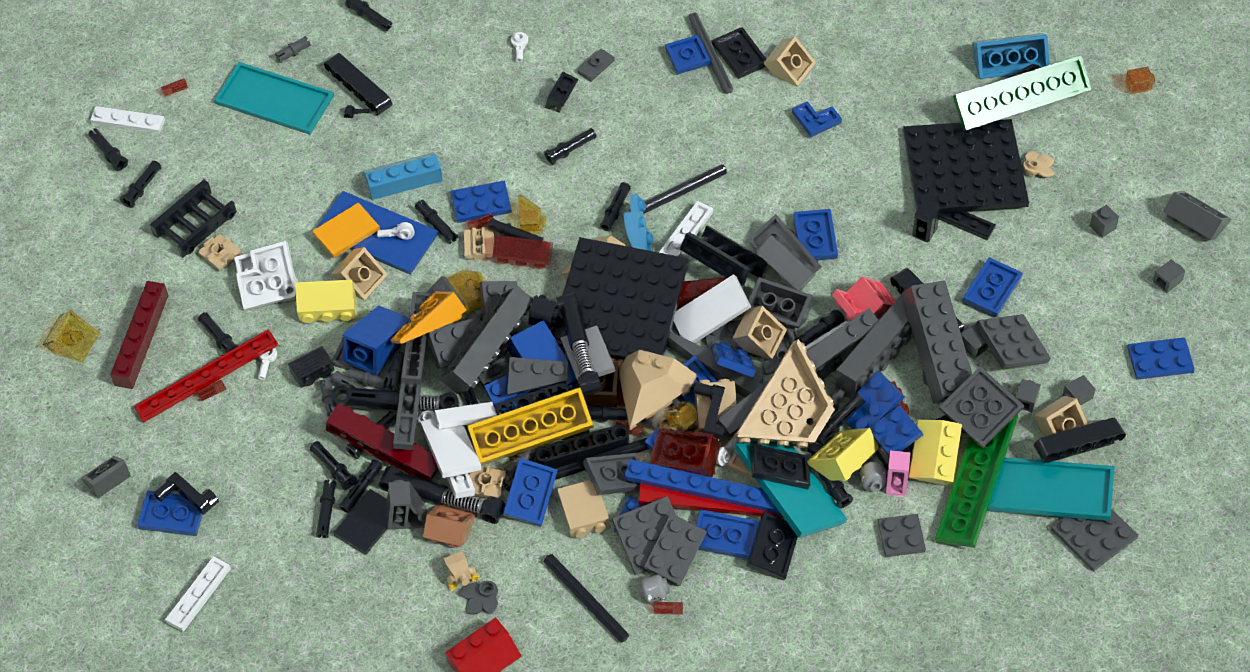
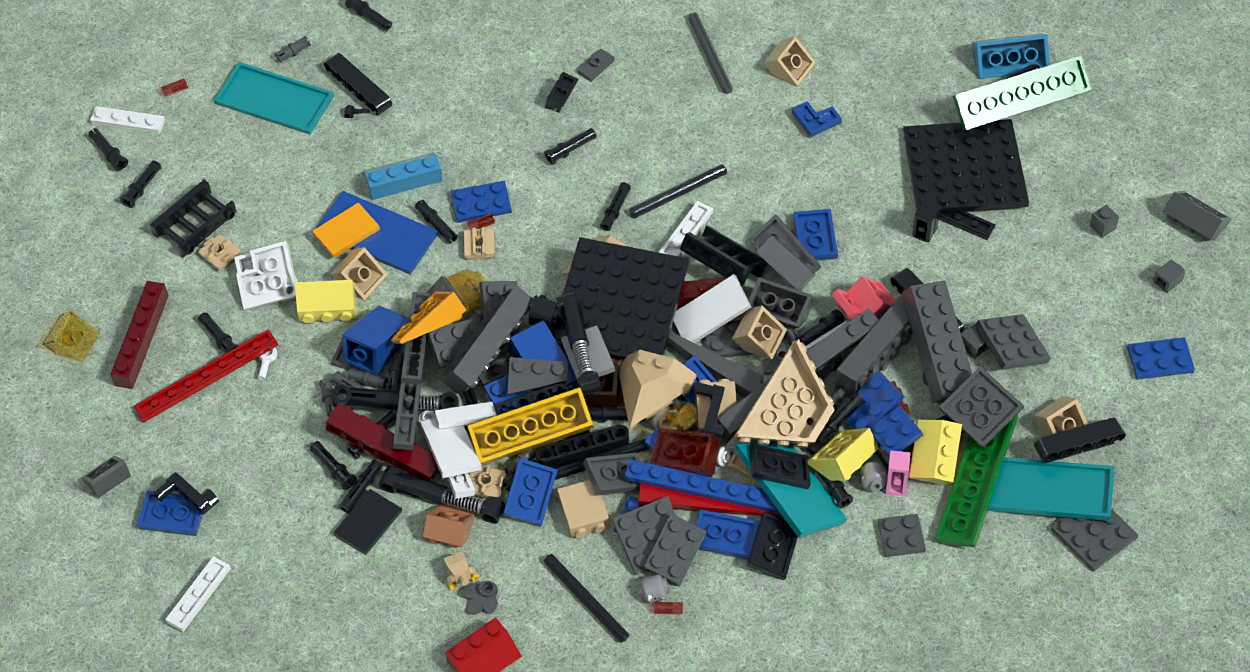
(211, 390): clear red piece -> none
(311, 367): black brick -> none
(327, 501): black pin -> none
(404, 231): white plate -> none
(404, 506): dark grey wedge -> none
(508, 230): black pin -> none
(519, 40): white plate -> none
(522, 250): clear red brick -> none
(530, 216): clear yellow slope -> none
(636, 225): dark azure slope -> none
(637, 431): clear red piece -> none
(687, 54): blue plate -> none
(733, 359): blue plate -> none
(739, 52): black tile -> none
(992, 287): blue plate -> none
(1028, 394): dark grey brick -> none
(1038, 164): tan plate -> none
(1080, 389): dark grey brick -> none
(1139, 80): clear orange brick -> none

